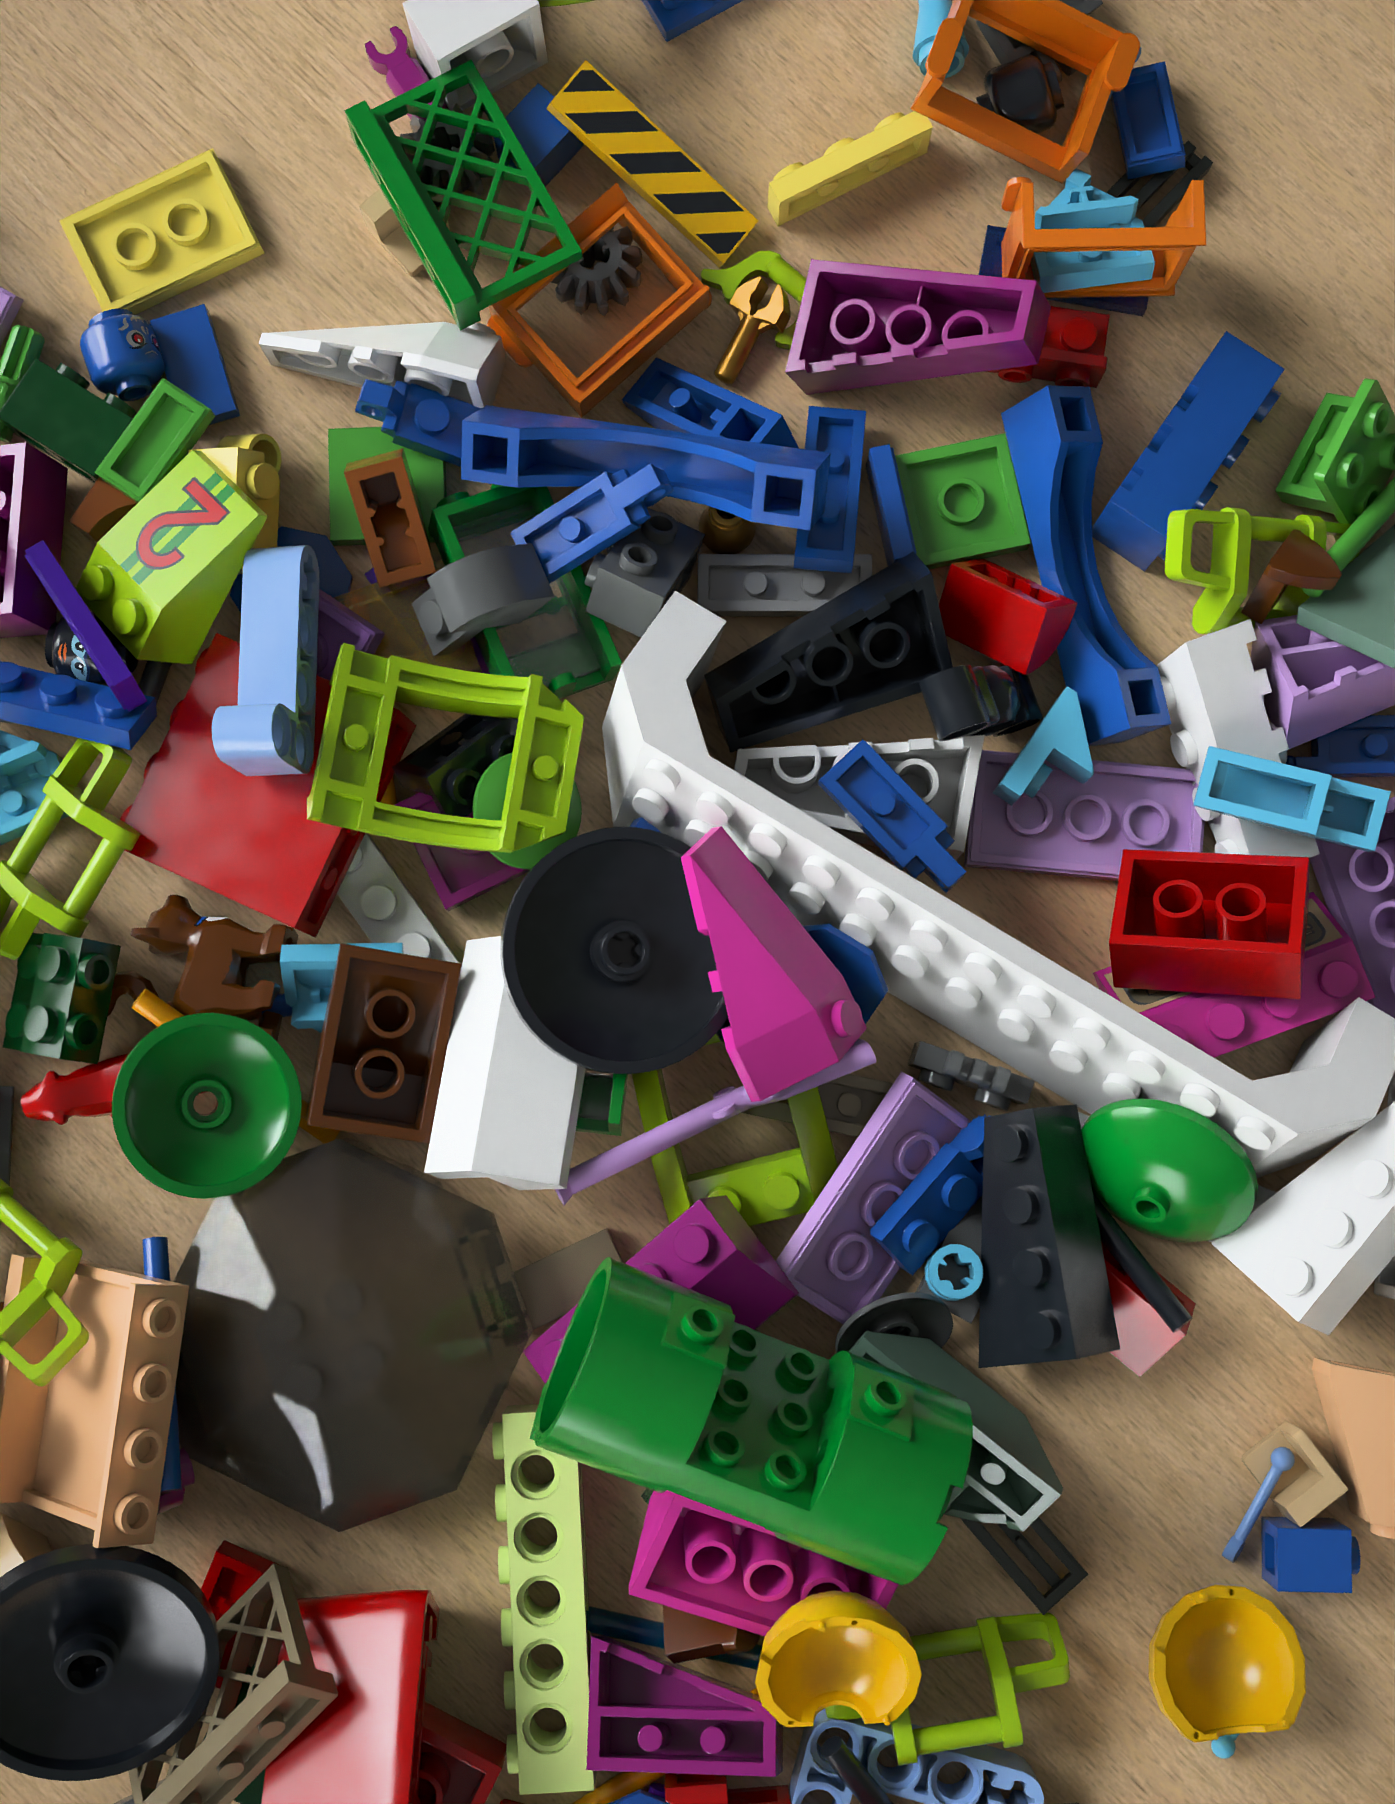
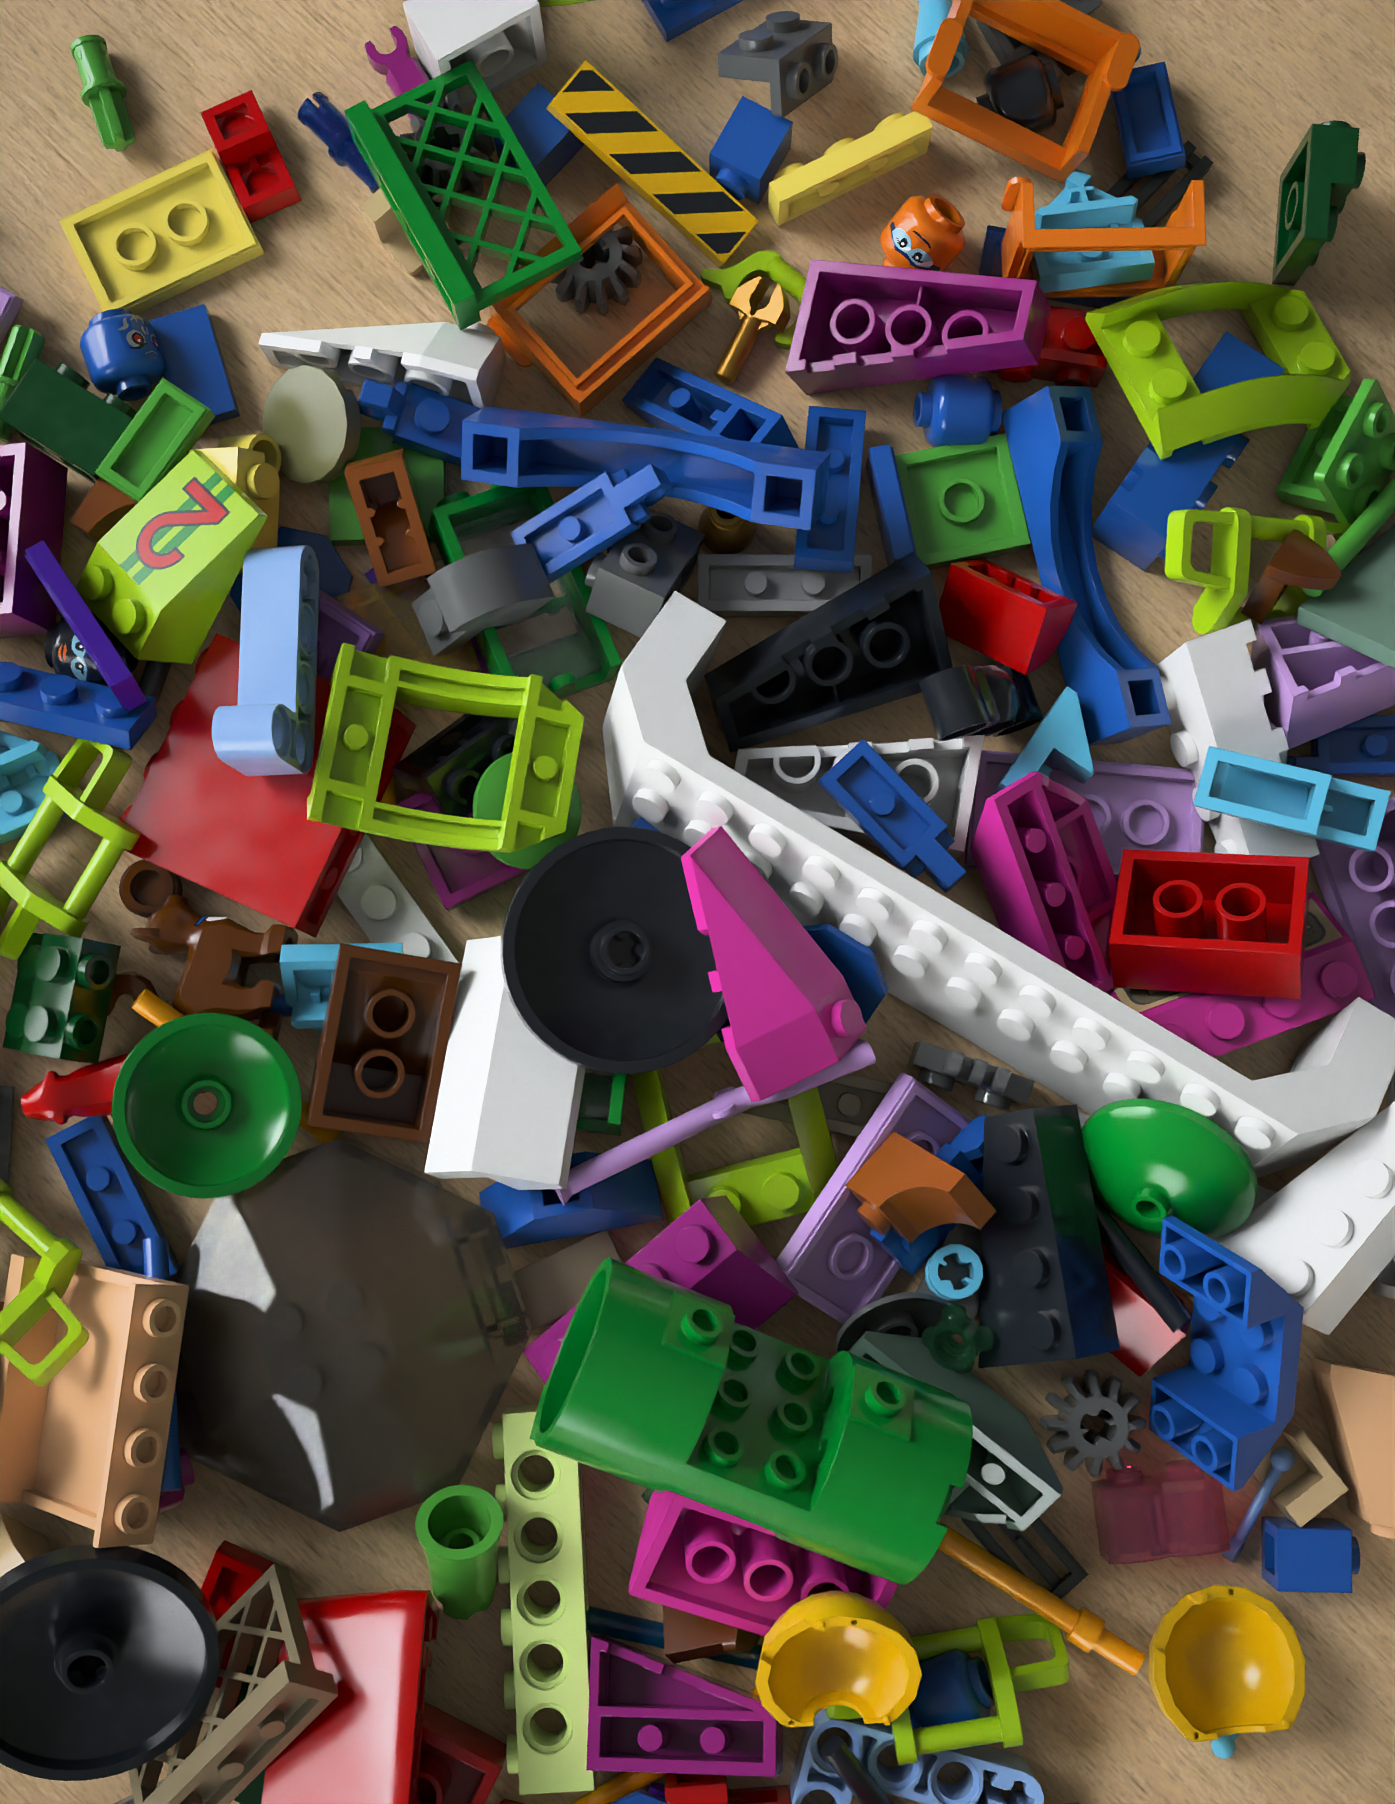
(103, 92): none -> bright green axle
(107, 1193): none -> blue plate
(147, 886): none -> reddish brown tile
(250, 156): none -> red slope
(312, 423): none -> olive tile
(335, 133): none -> clear blue pin
(460, 1542): none -> bright green plant
(540, 1216): none -> blue slope
(750, 150): none -> blue brick
(788, 54): none -> dark grey bracket
(914, 1191): none -> dark orange arch
(923, 234): none -> orange head
(947, 1351): none -> clear green plate
(951, 1690): none -> blue head
(958, 410): none -> blue head
(1049, 874): none -> dark pink wedge
(1081, 1627): none -> light orange bar
(1094, 1444): none -> dark grey gear
(1159, 1514): none -> clear pink brick
(1165, 392): none -> lime wedge
(1241, 1364): none -> blue slope
(1313, 195): none -> dark green plate

